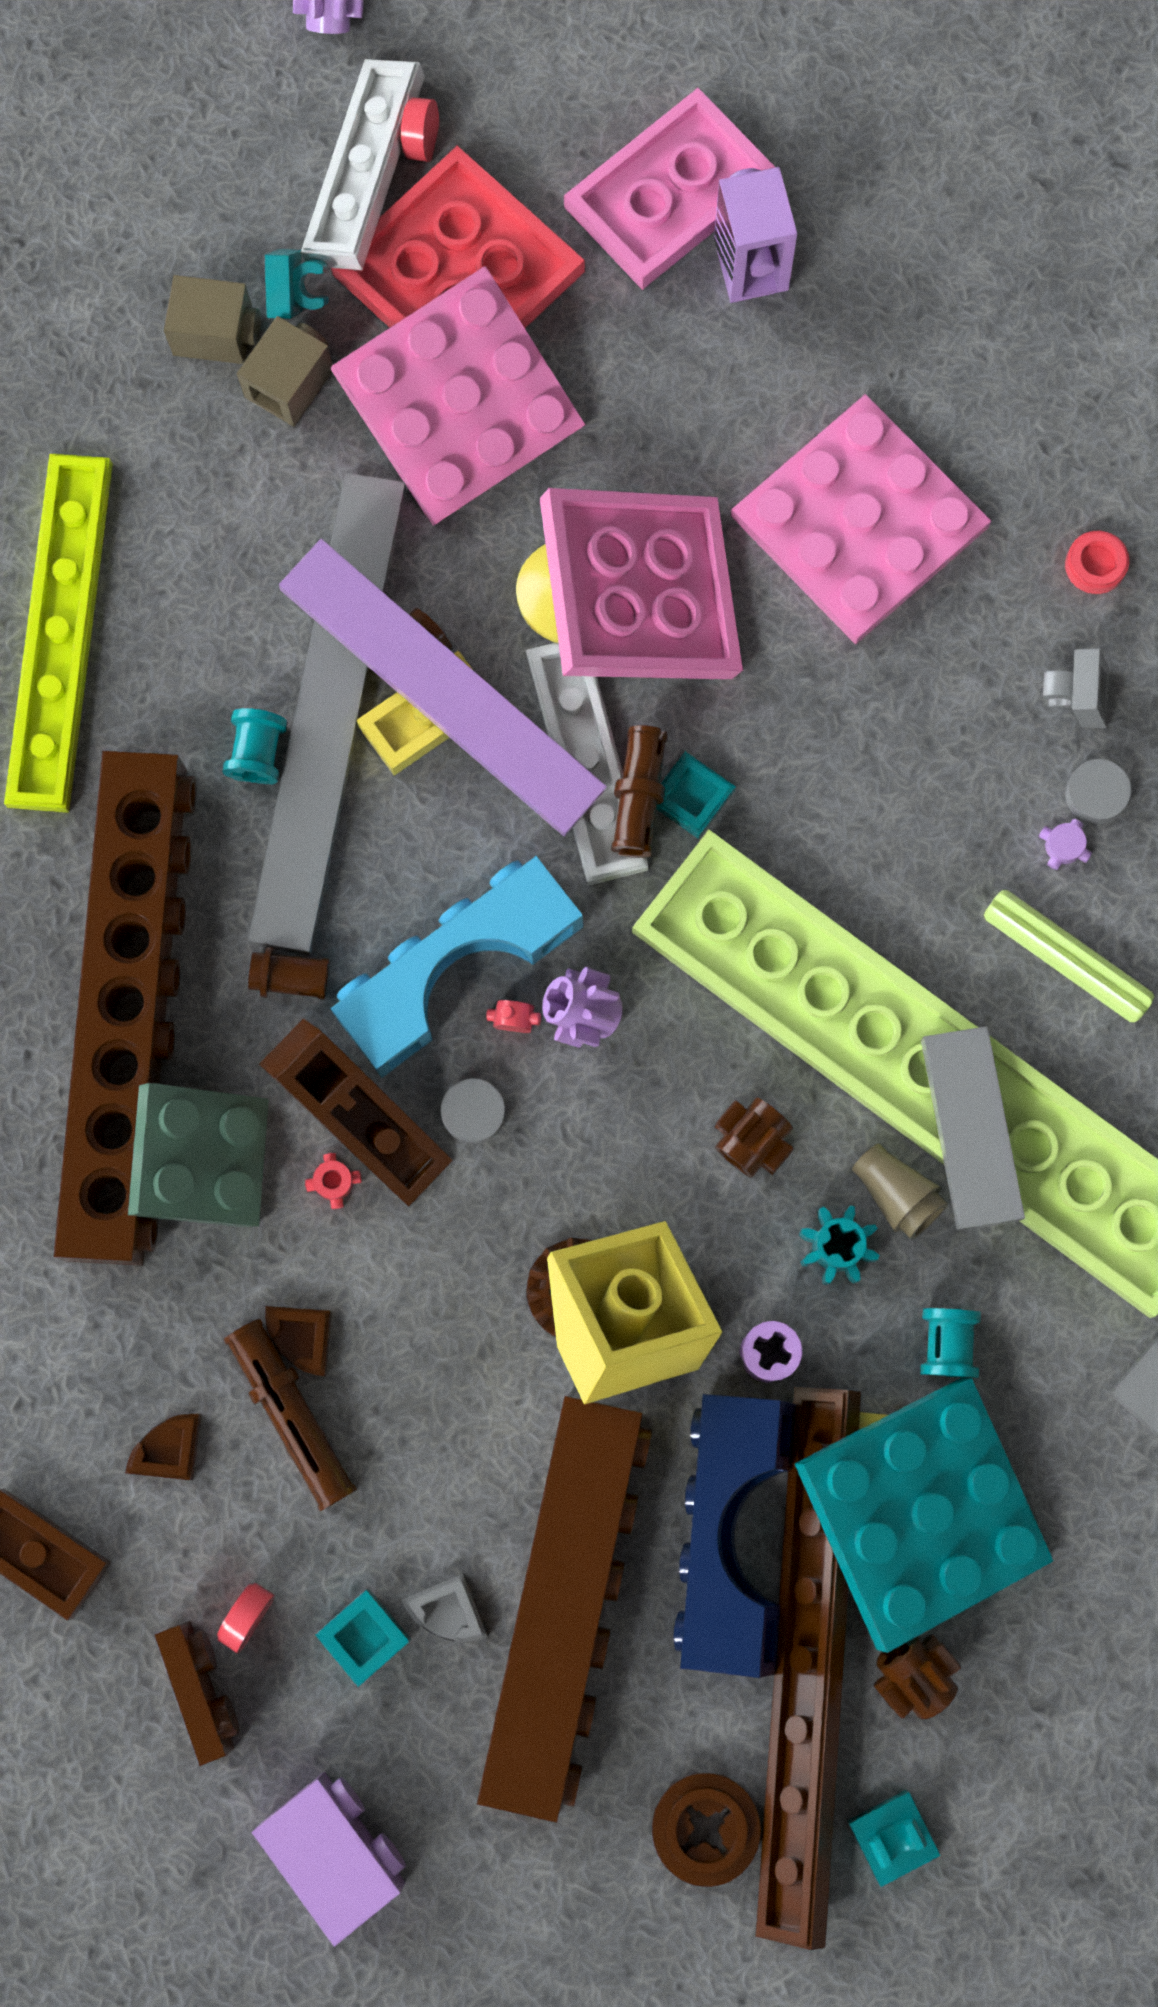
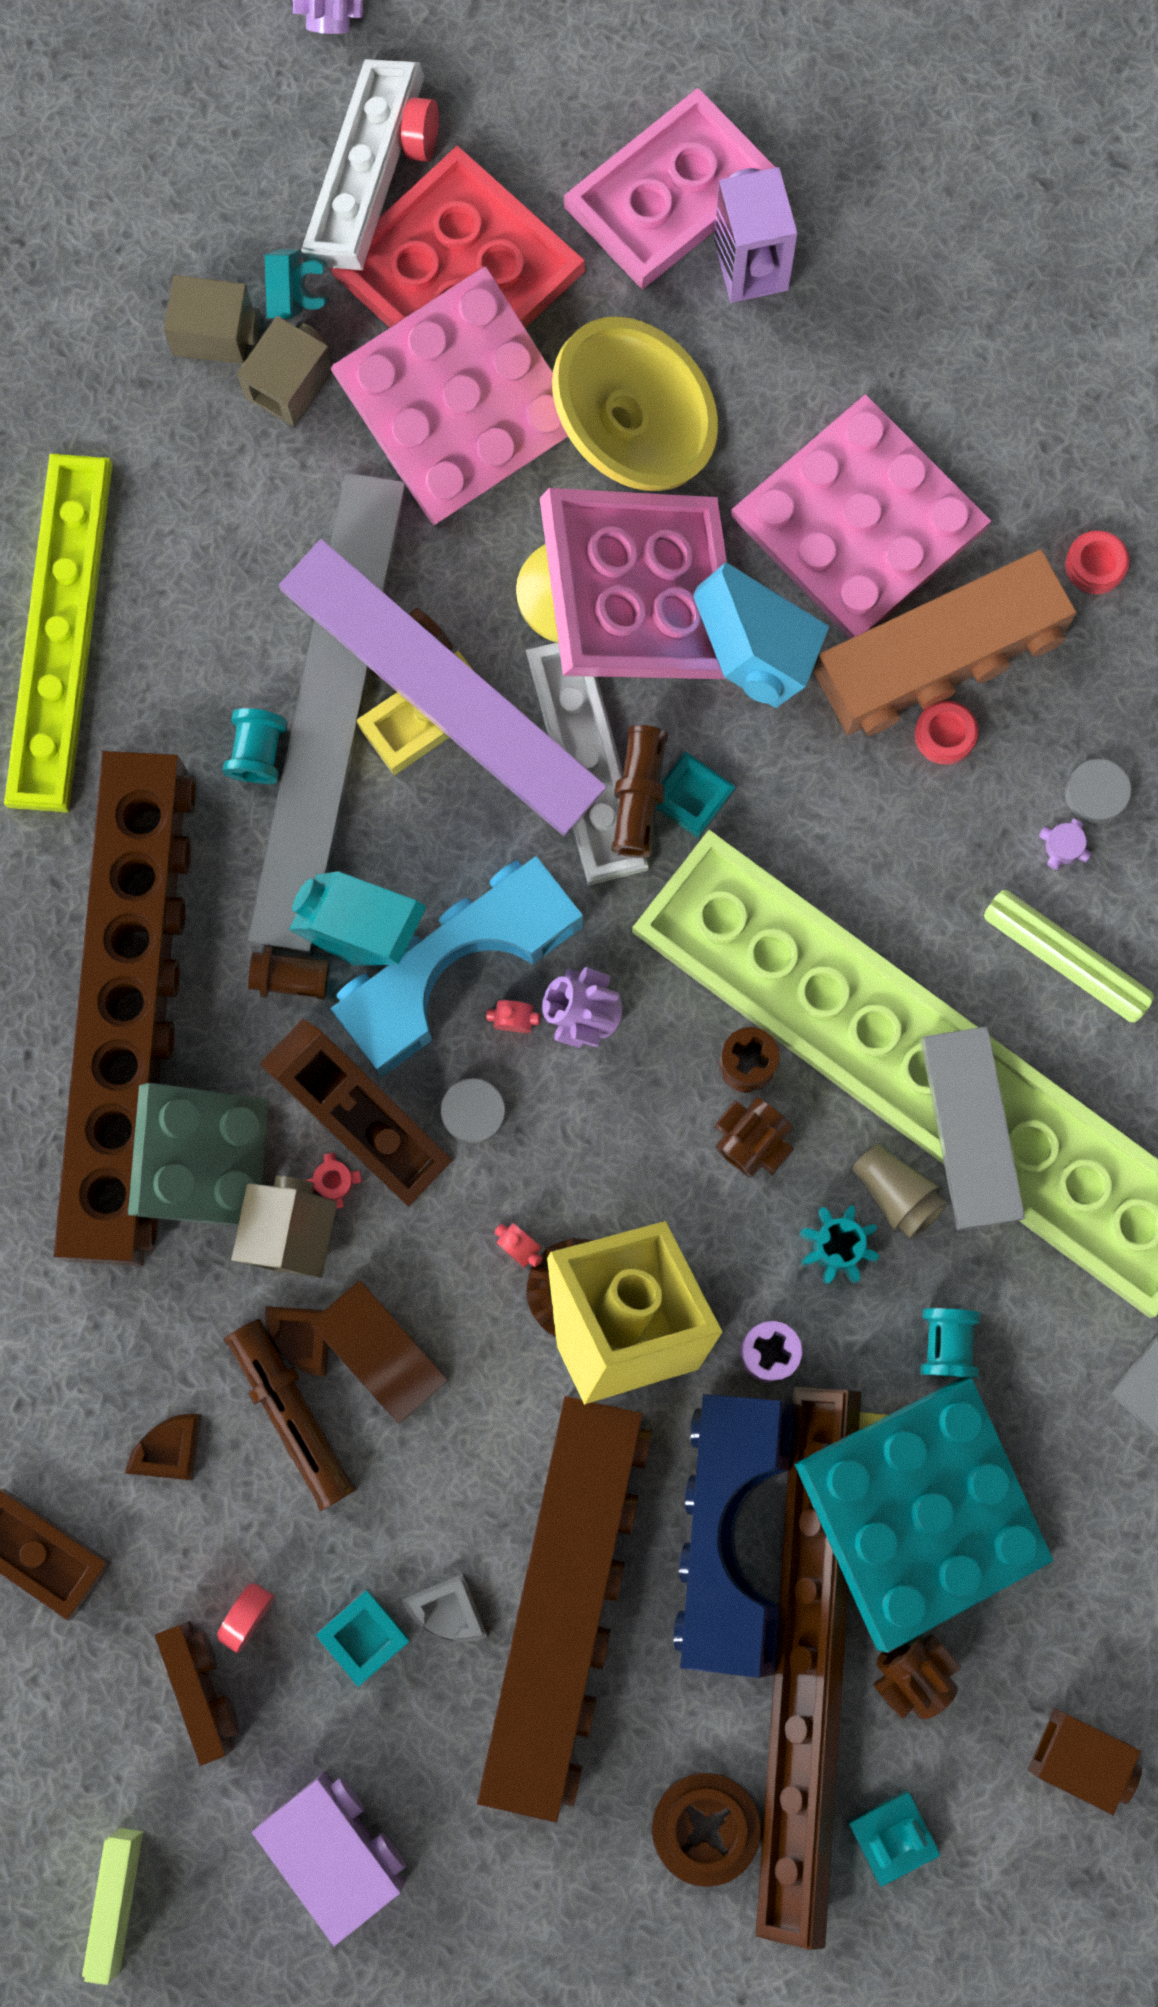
(112, 1906): none -> yellowish green tile
(285, 1228): none -> dark tan brick
(355, 919): none -> teal slope
(378, 1351): none -> reddish brown slope
(518, 1245): none -> coral piece
(647, 384): none -> light yellow dish
(740, 1042): none -> reddish brown bush
(758, 635): none -> medium azure slope
(944, 644): none -> nougat brick
(946, 732): none -> coral tile
(1083, 689): light grey tile -> none
(1086, 1762): none -> reddish brown brick

